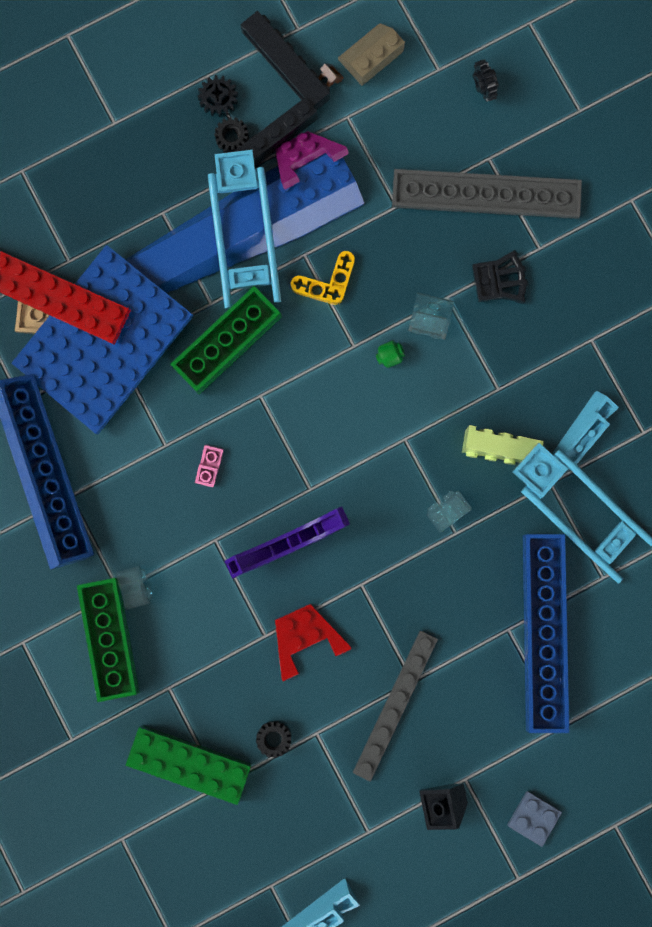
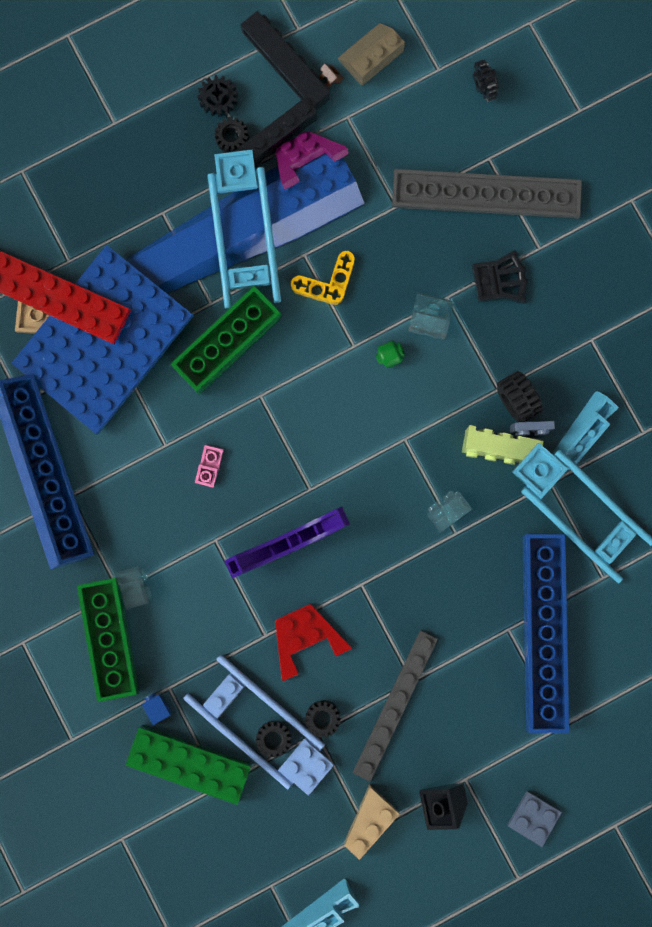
(156, 708): none -> blue brick
(303, 767): none -> light blue plate
(323, 731): none -> black tyre
(370, 823): none -> tan wedge
(519, 397): none -> black tyre
(538, 428): none -> sand blue plate

